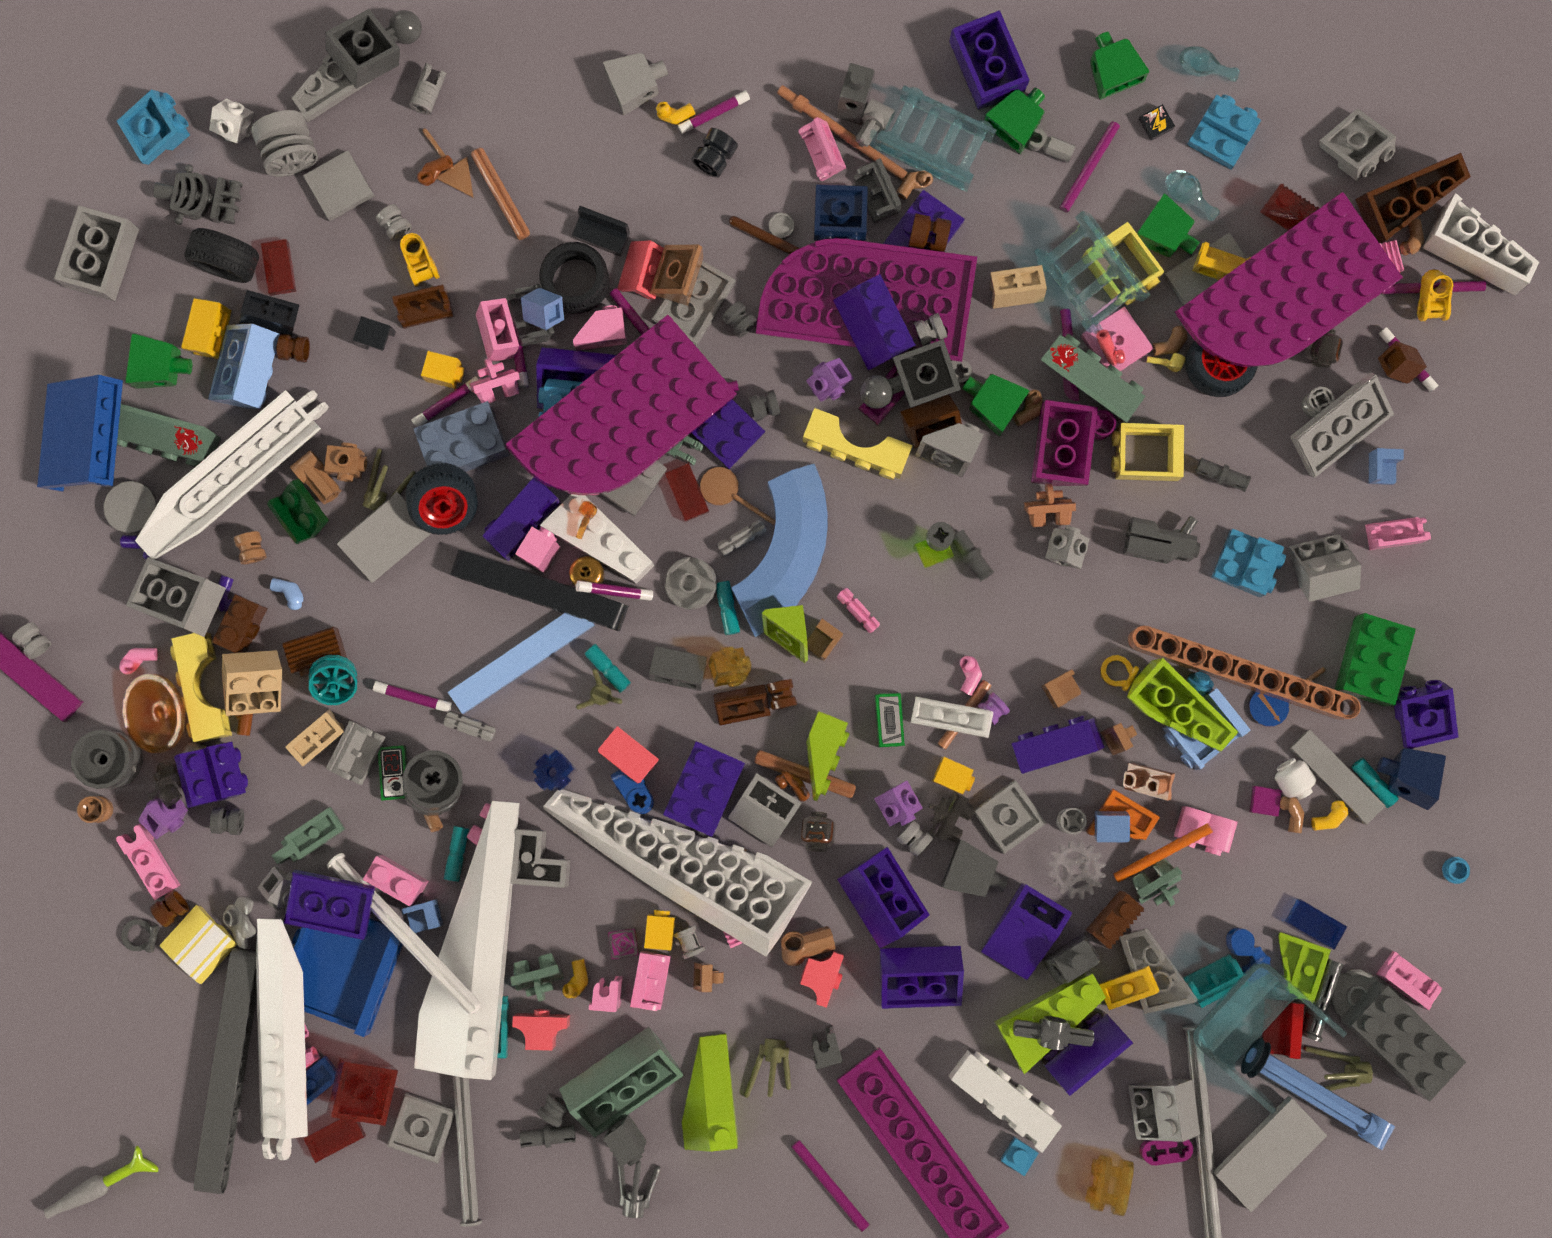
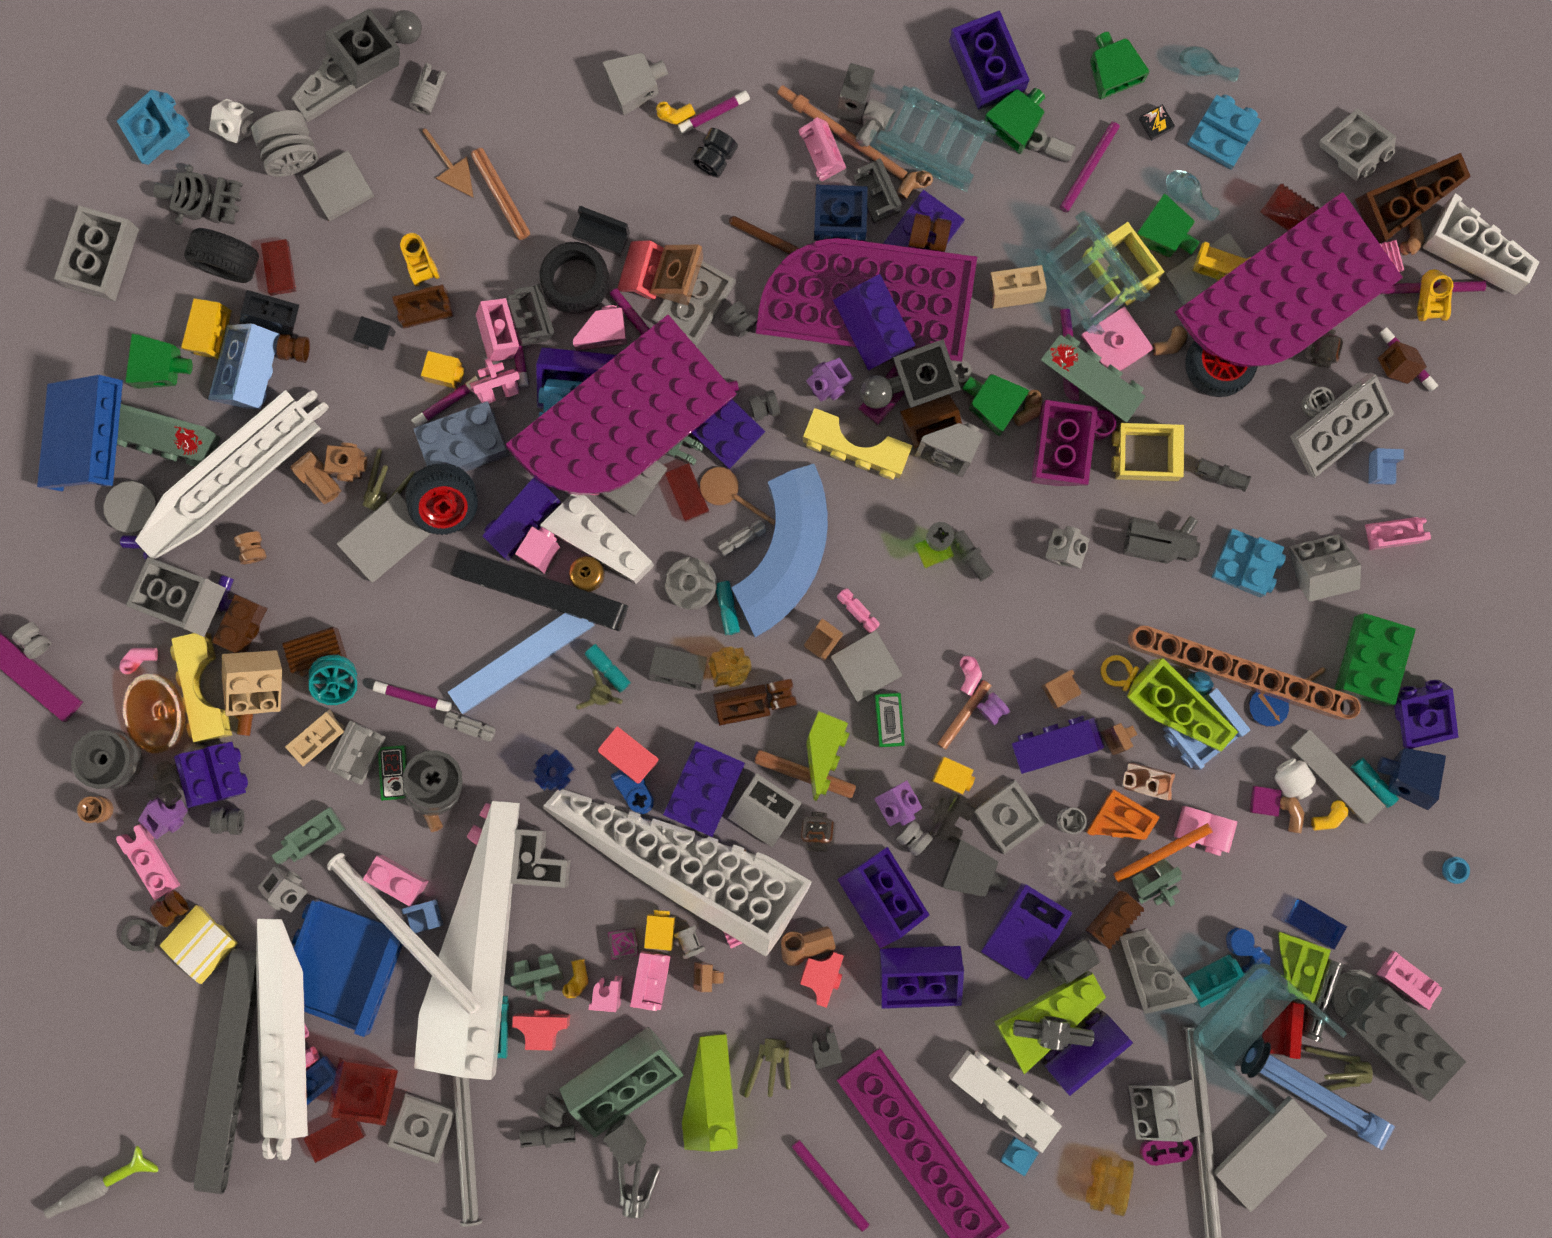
(237, 920): light grey plate -> none
(291, 592): light blue arm -> none
(298, 512): dark green bracket -> none
(329, 904): dark purple tile -> none
(392, 221): light grey wheel -> none
(433, 169): dark orange arm -> none
(455, 857): teal piece -> none
(542, 308): medium blue panel -> none
(589, 511): clear orange hand -> none
(614, 590): magenta bar -> none
(781, 225): light grey piece -> none
(787, 629): lime slope -> none
(795, 783): dark orange arm -> none
(866, 666): none -> light grey tile
(930, 329): light grey wheel -> none
(952, 717): white tile -> none
(1060, 507): nougat hips -> none
(1106, 344): coral arm -> none
(1112, 826): medium blue panel -> none
(1129, 987): yellow plate -> none
(1174, 364): light yellow hand -> none

